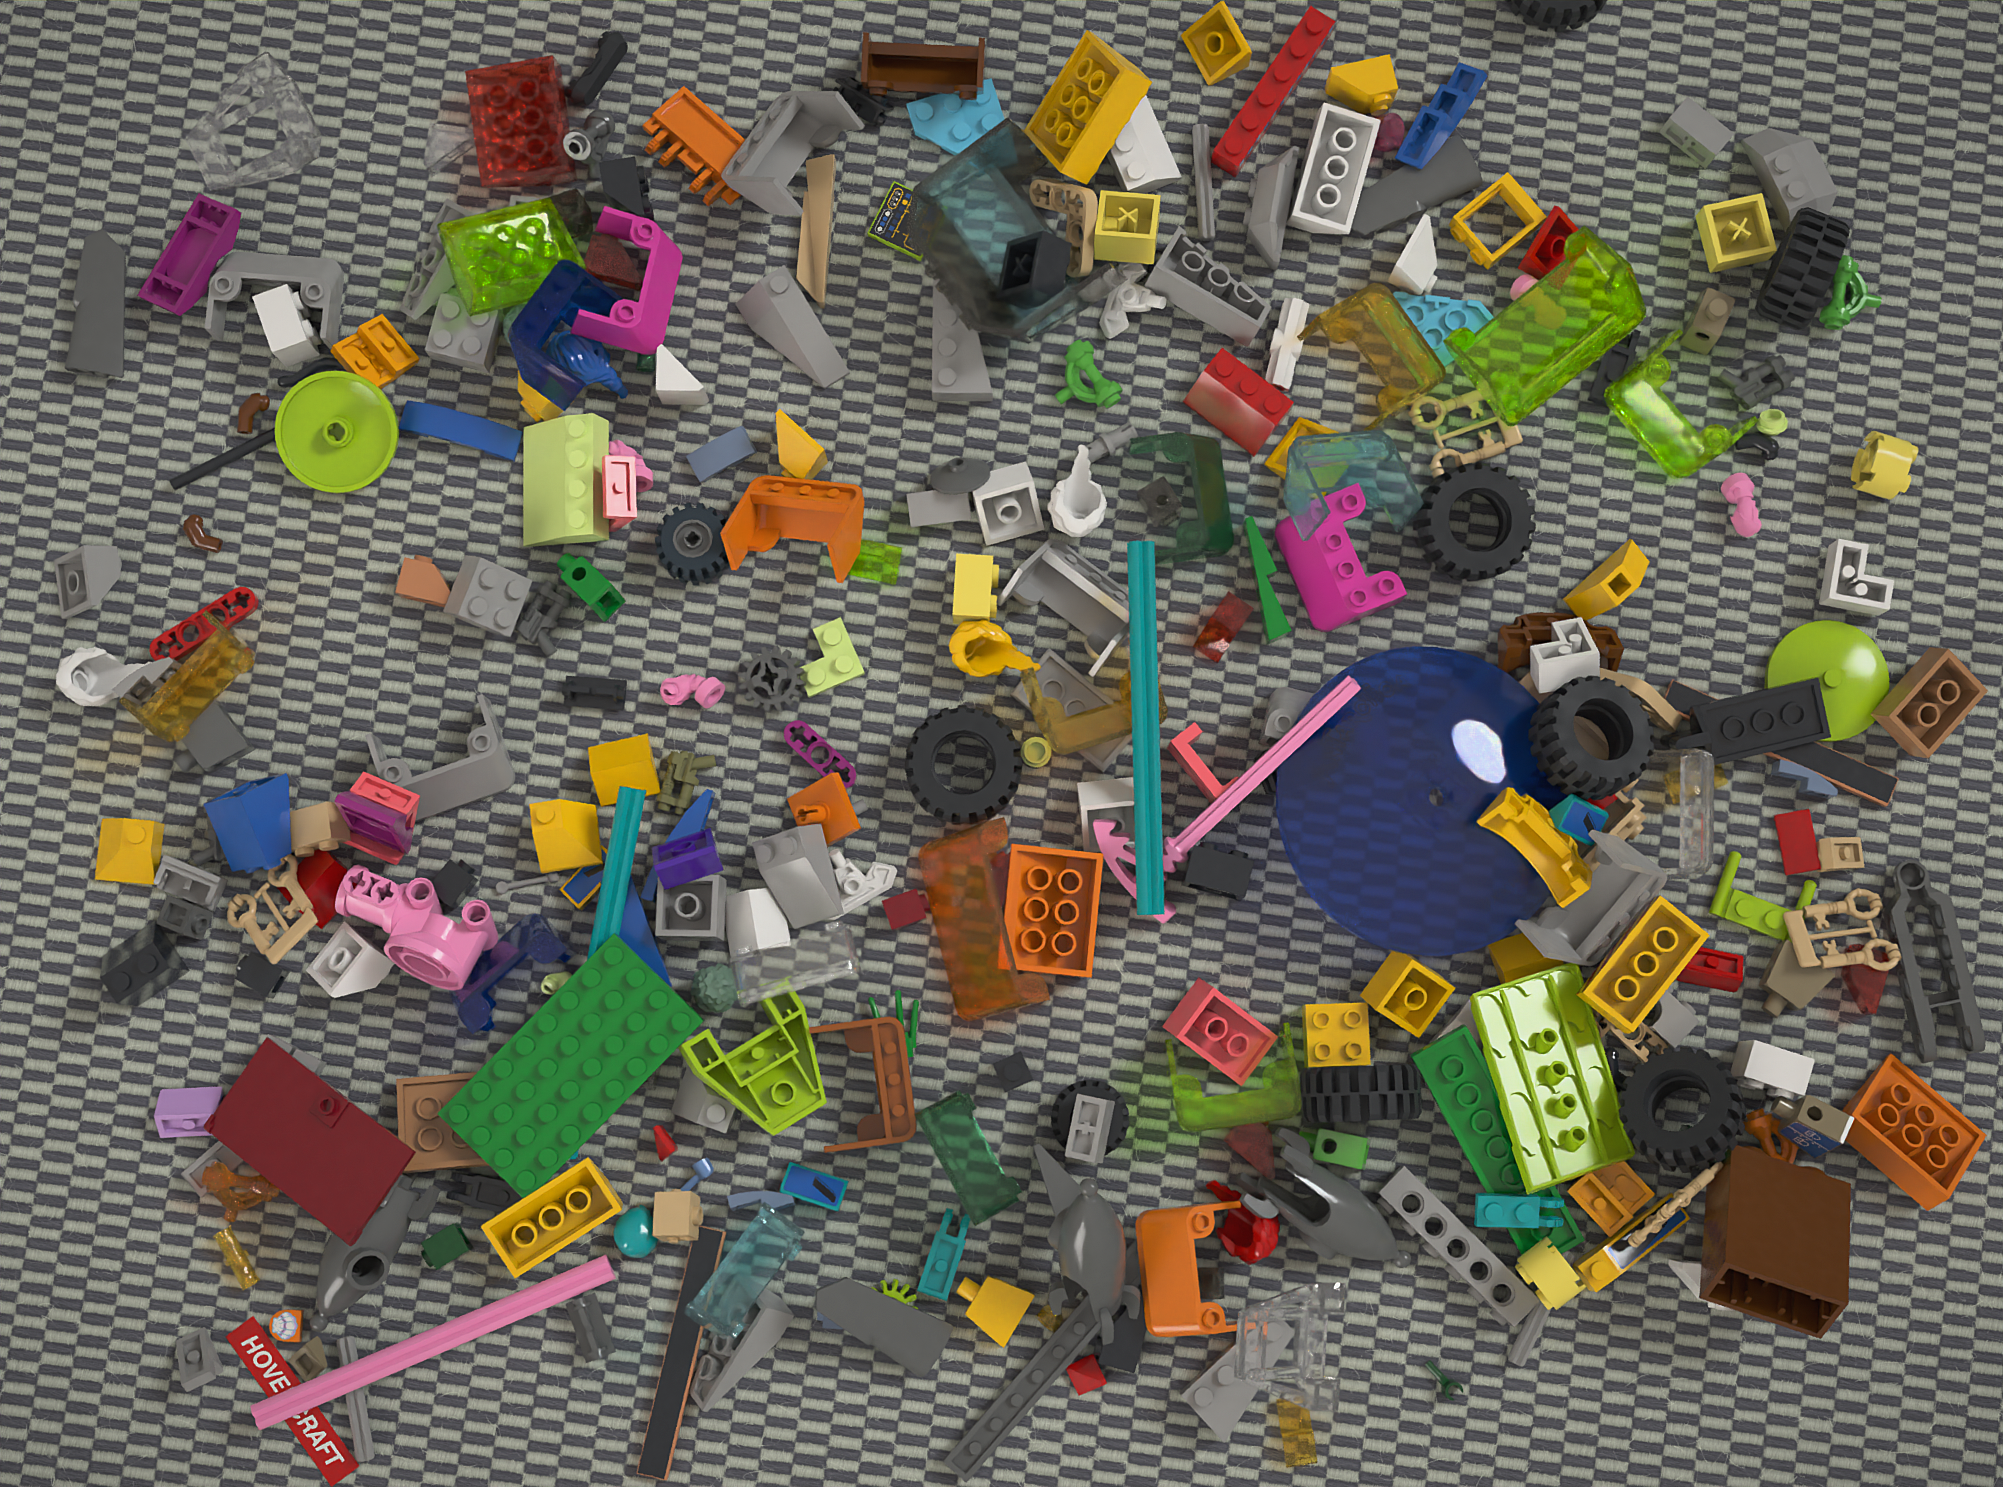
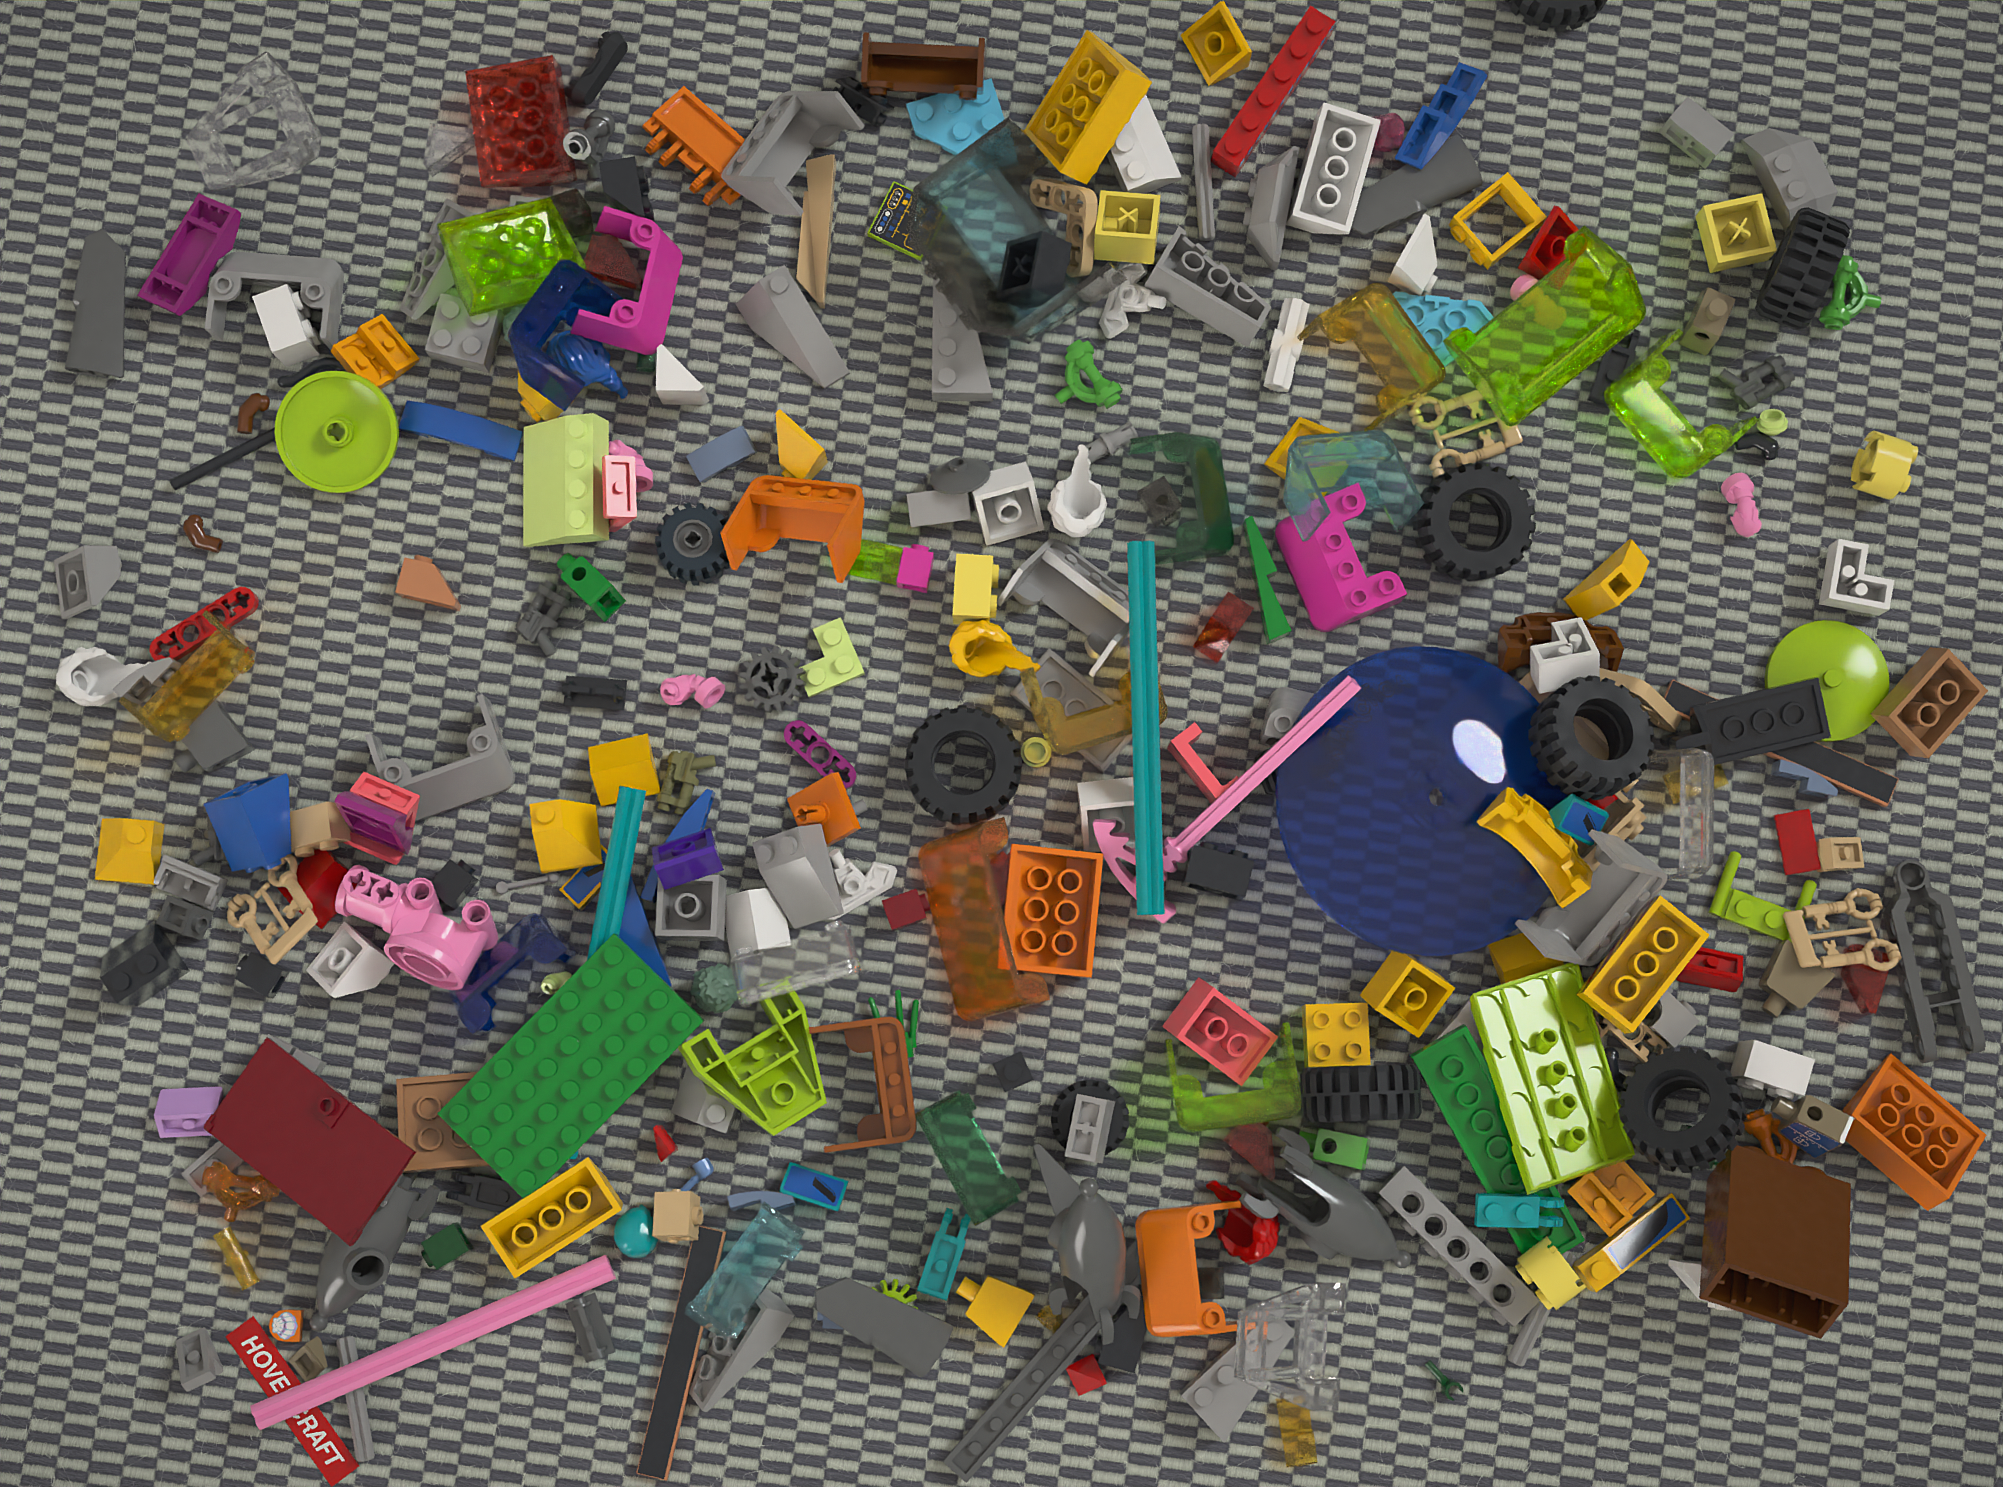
(487, 595): light grey brick -> none
(915, 568): none -> dark pink brick
(1238, 402): red slope -> none
(1364, 85): yellow slope -> none
(1680, 1199): tan piece -> none

